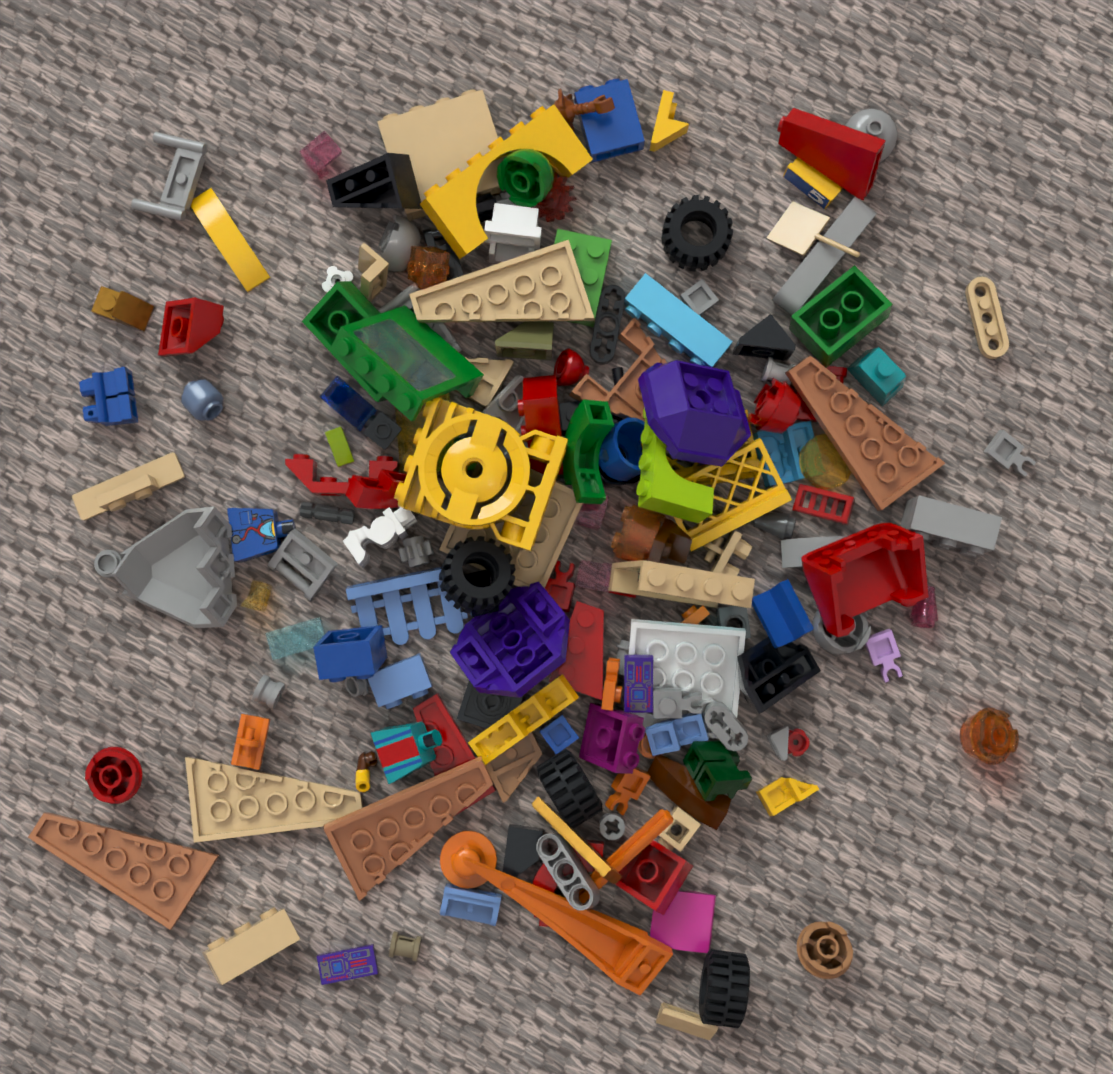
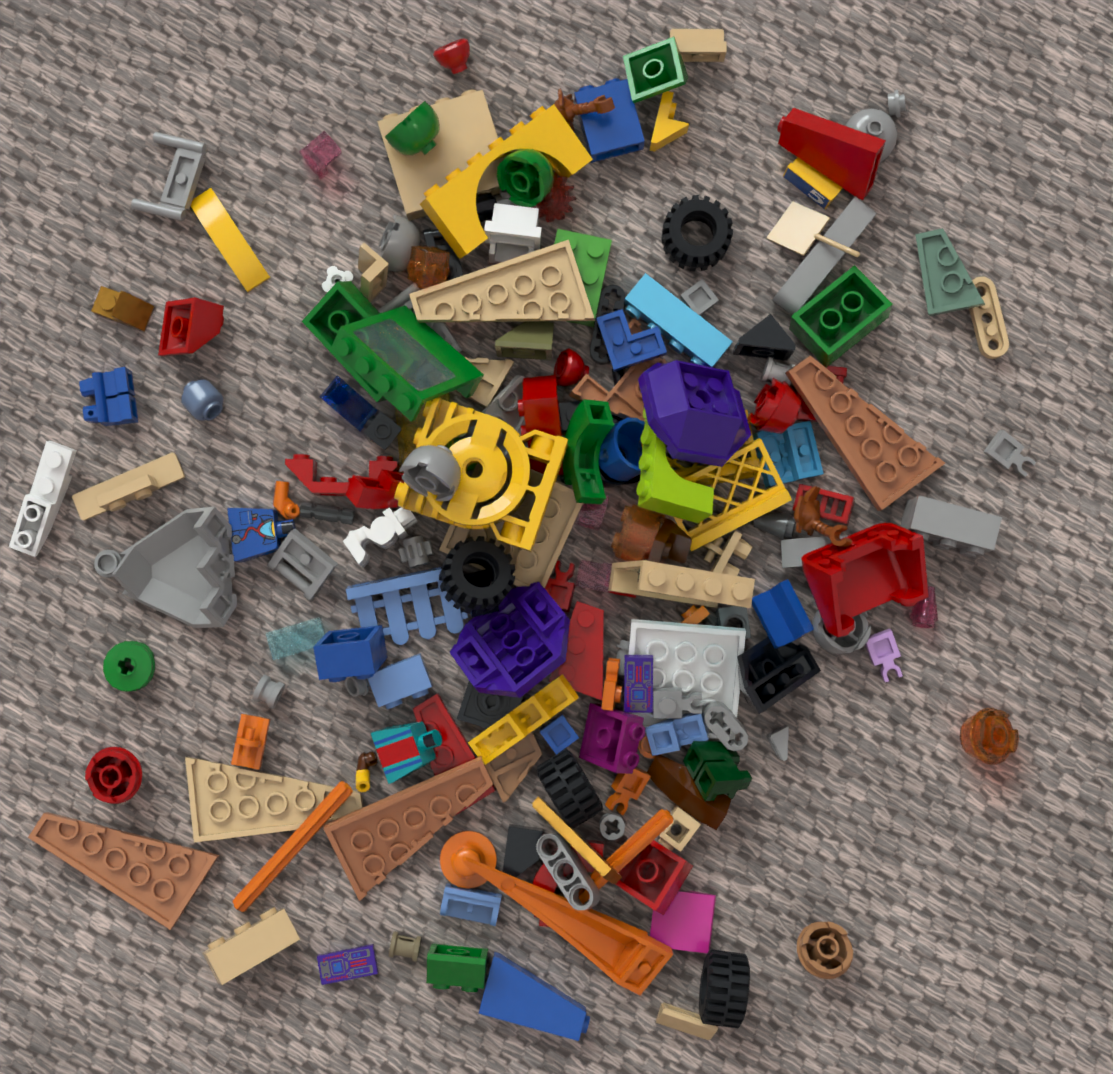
(45, 498): none -> white slope
(140, 657): none -> green piece
(258, 596): clear yellow slope -> none
(283, 503): none -> orange arm
(292, 846): none -> orange axle
(339, 446): lime piece -> none
(379, 183): black wedge -> none
(416, 131): none -> green cylinder
(432, 470): none -> light grey cylinder
(453, 55): none -> red brick
(456, 967): none -> green slope
(529, 1001): none -> blue slope
(628, 349): none -> blue plate
(655, 70): none -> green slope
(700, 44): none -> tan panel
(783, 793): yellow slope -> none
(803, 742): red plate -> none
(808, 519): none -> dark orange piece
(823, 463): clear yellow tile -> none
(878, 374): teal torso -> none
(896, 103): none -> light grey plate
(944, 275): none -> sand green wing

